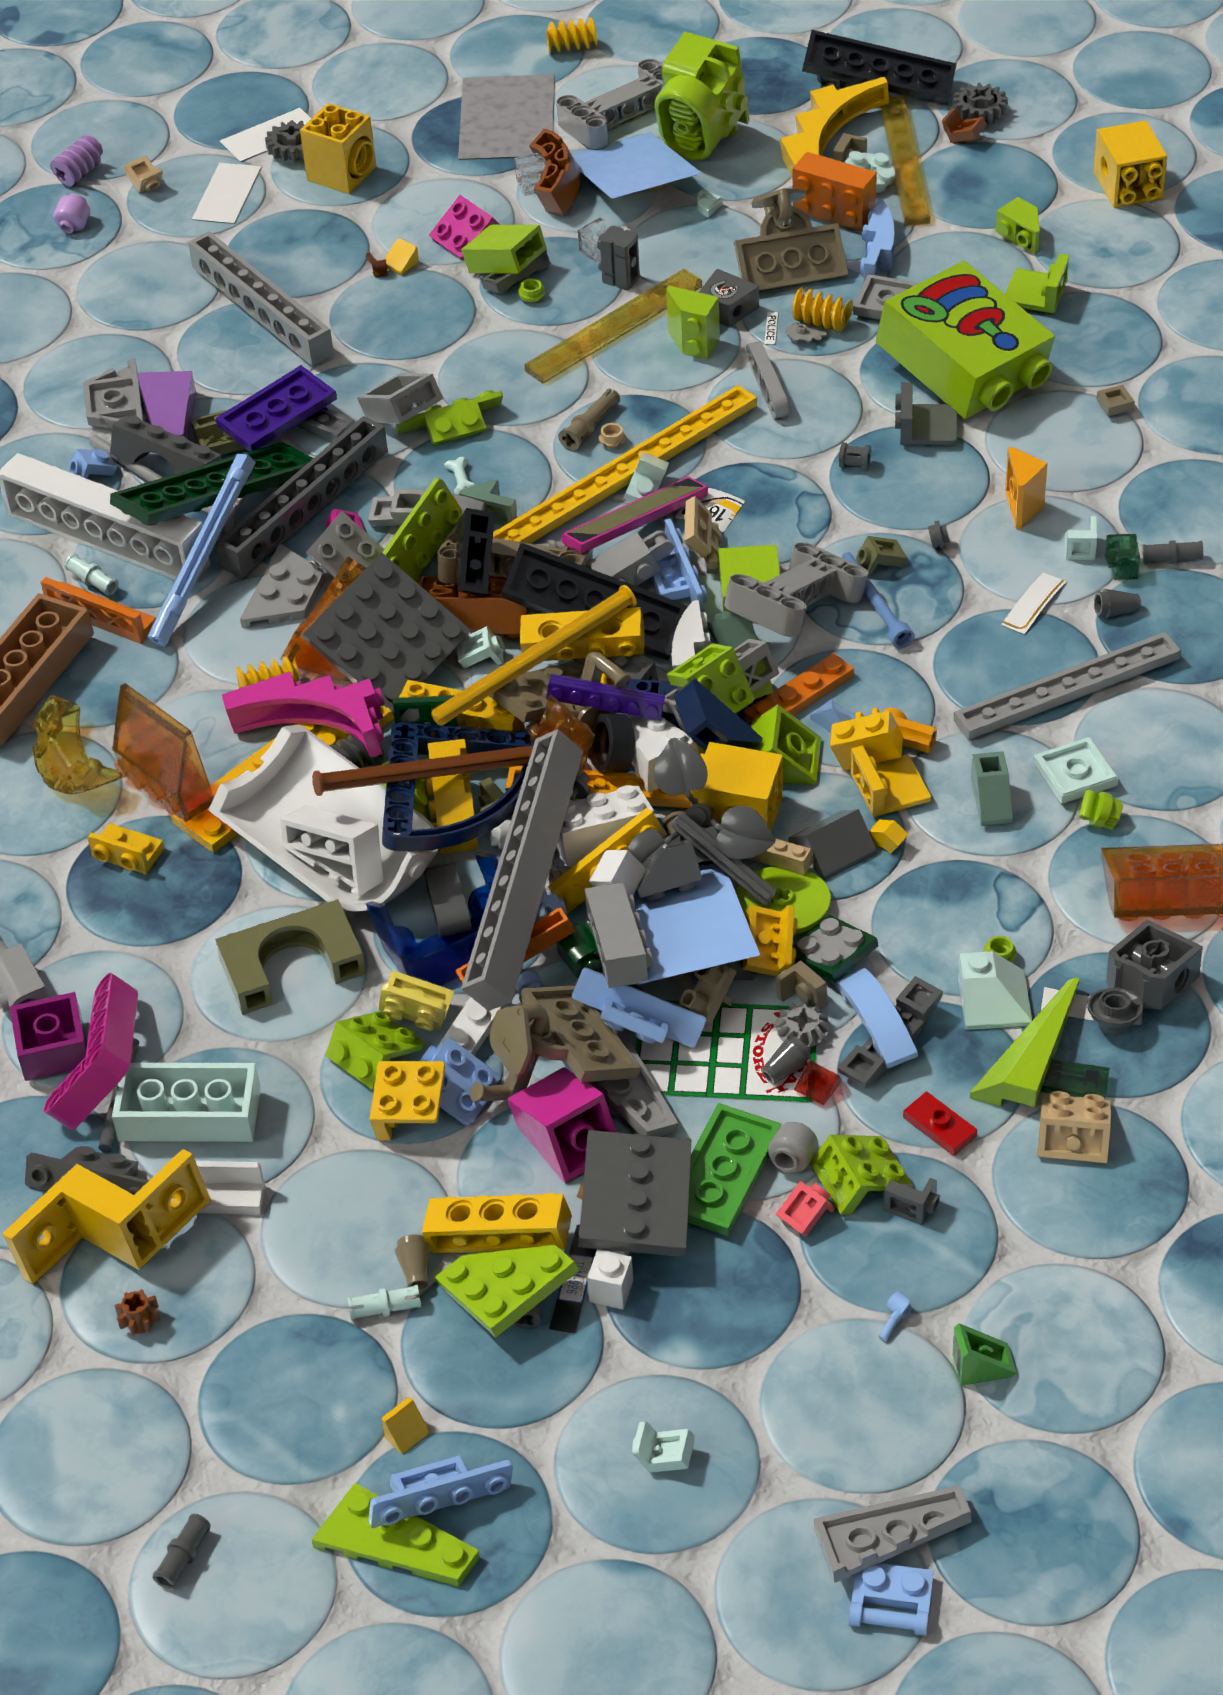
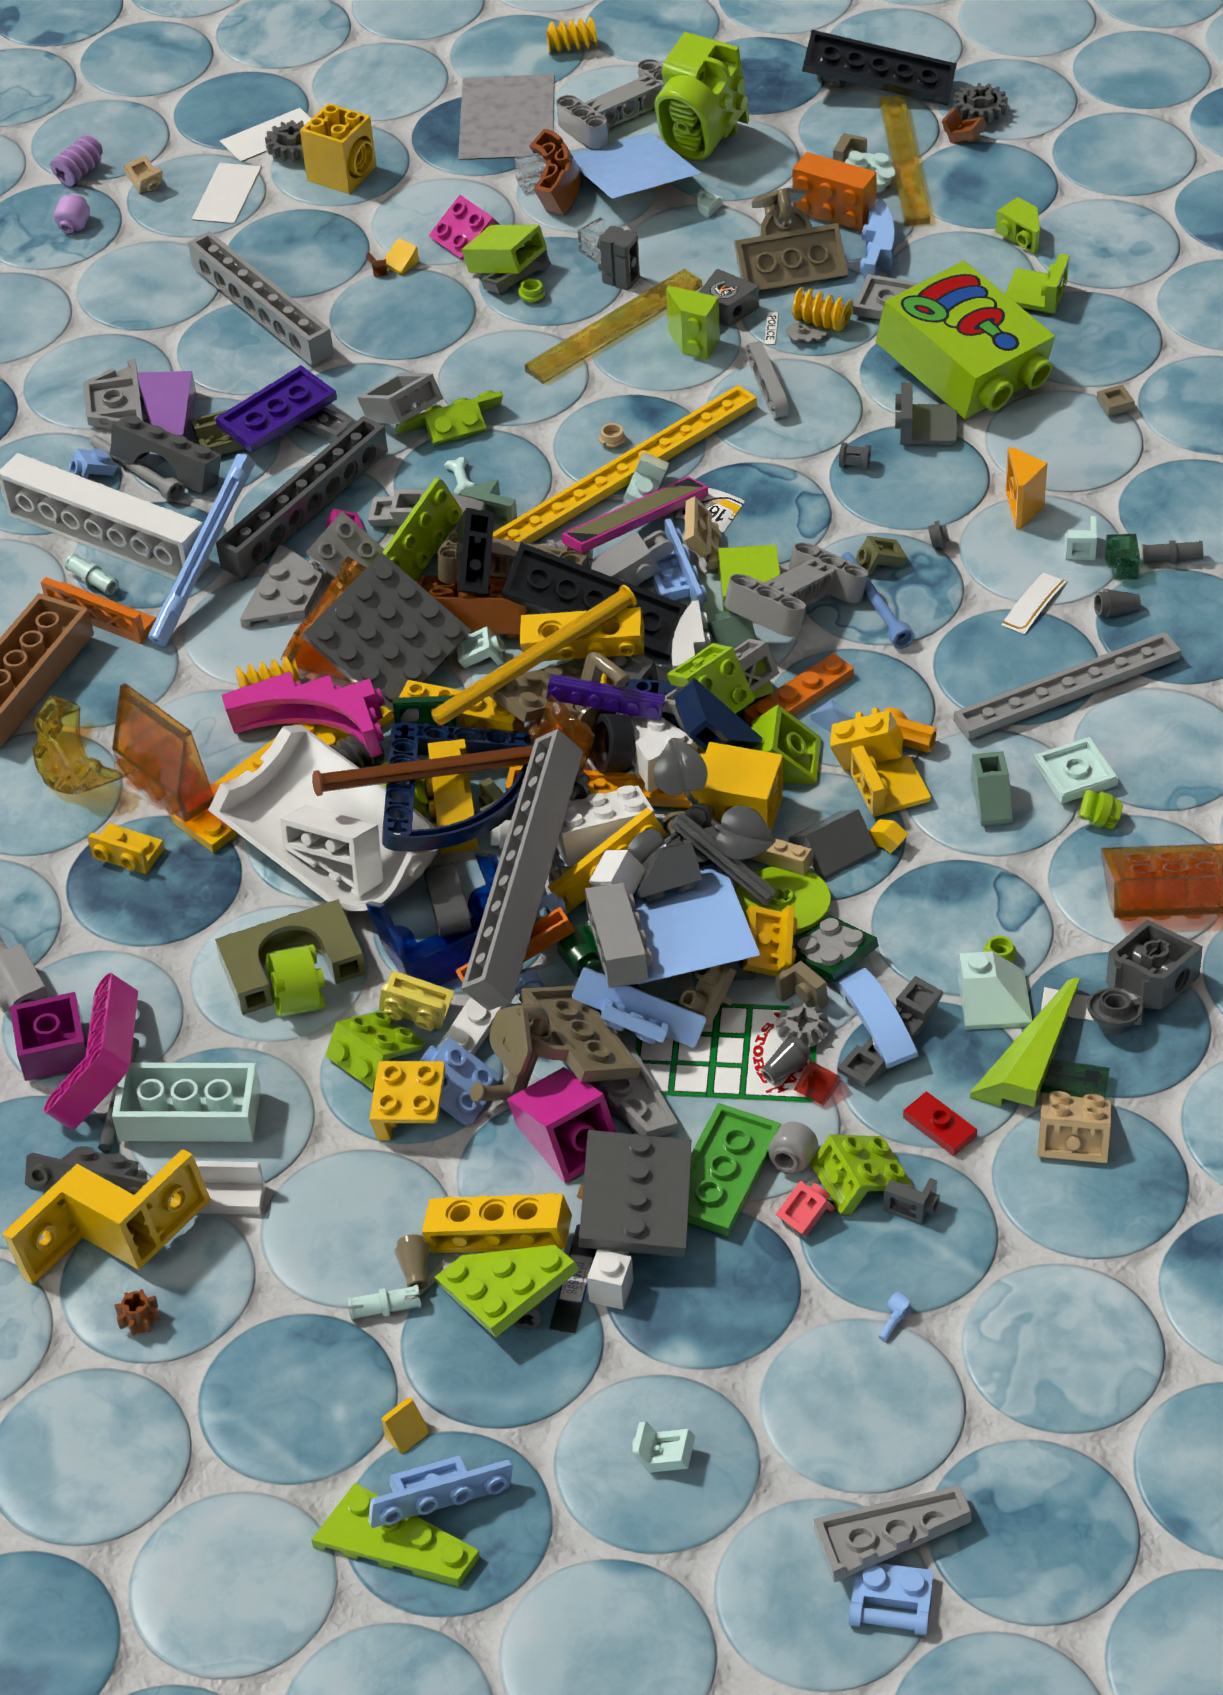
(181, 1551): dark grey pin -> none
(200, 486): dark green plate -> none
(295, 980): none -> lime brick
(583, 425): dark tan pin -> none
(829, 113): yellow arch -> none
(980, 1356): bright green slope -> none
(1130, 163): yellow brick -> none

